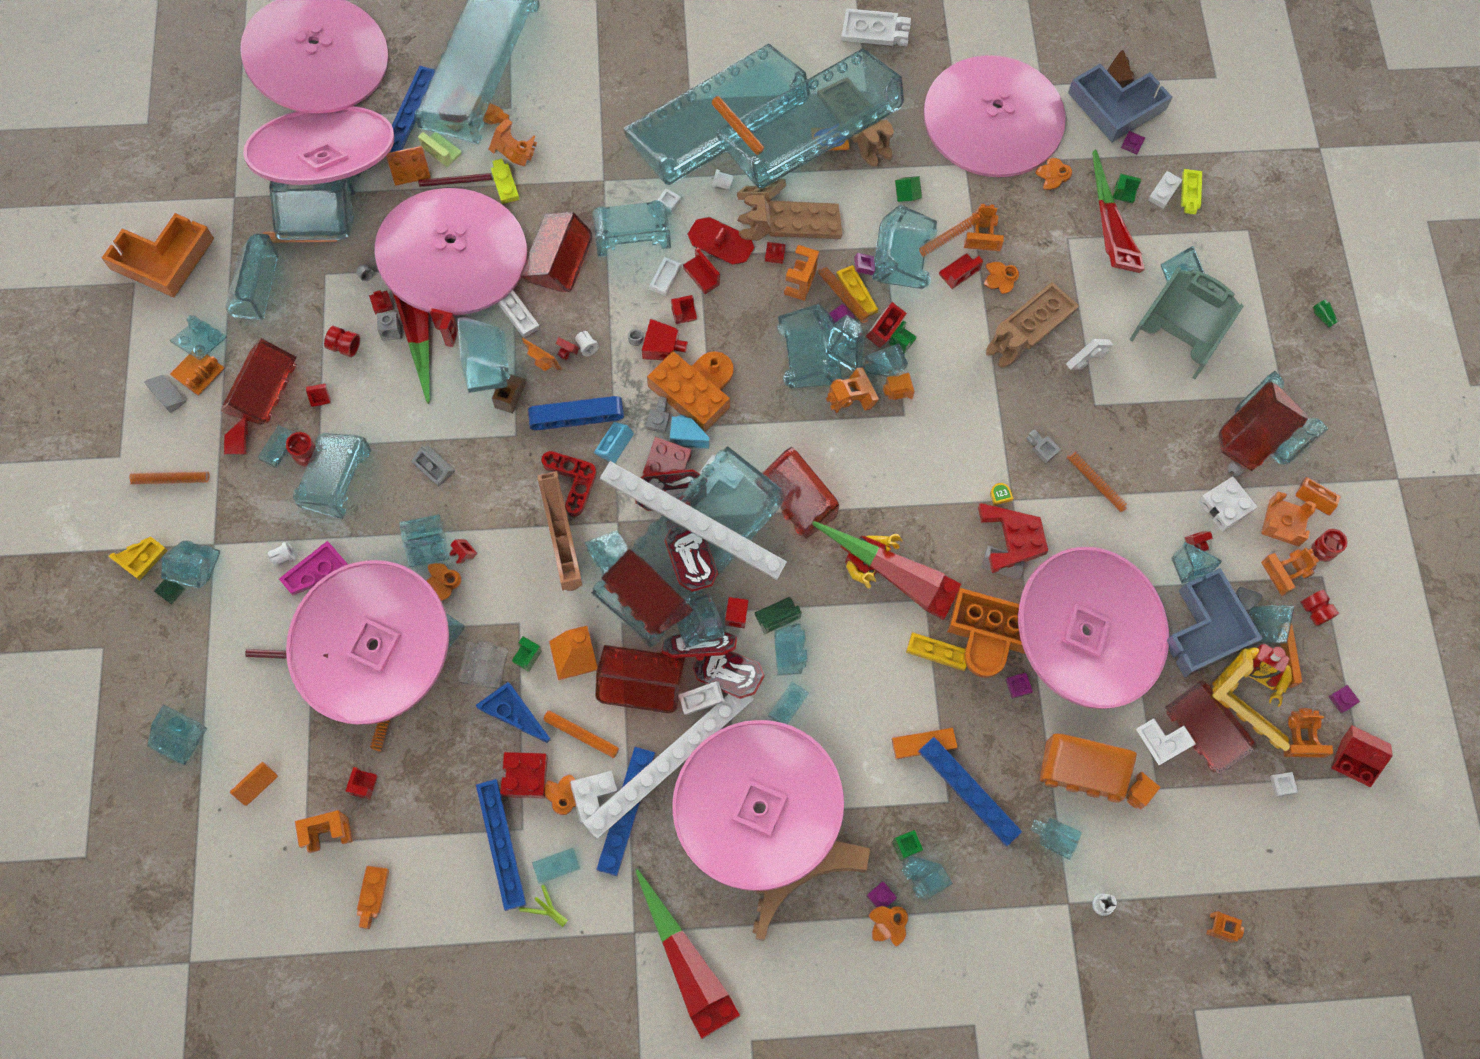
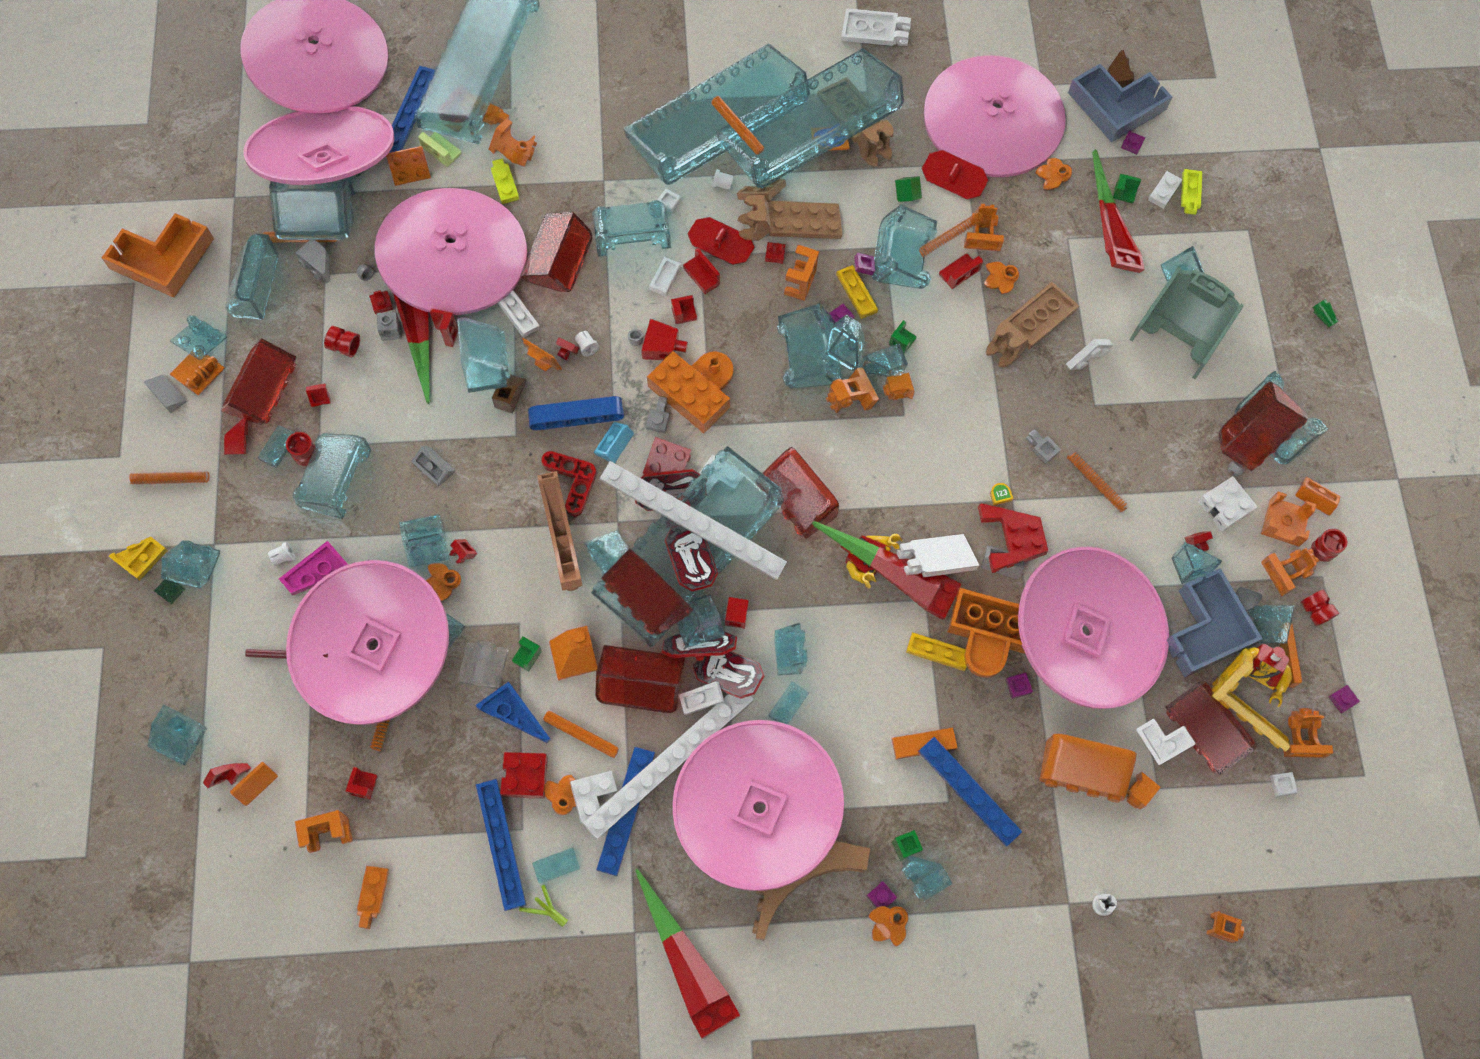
(225, 772): none -> red slope
(316, 259): none -> light grey slope
(455, 179): dark red bar -> none
(687, 433): medium azure slope -> none
(777, 615): clear green panel -> none
(860, 317): orange piece -> none
(886, 325): red brick -> none
(938, 556): none -> white tile
(954, 174): none -> red shield
(1065, 840): clear light blue torso -> none
(1362, 756): red slope -> none

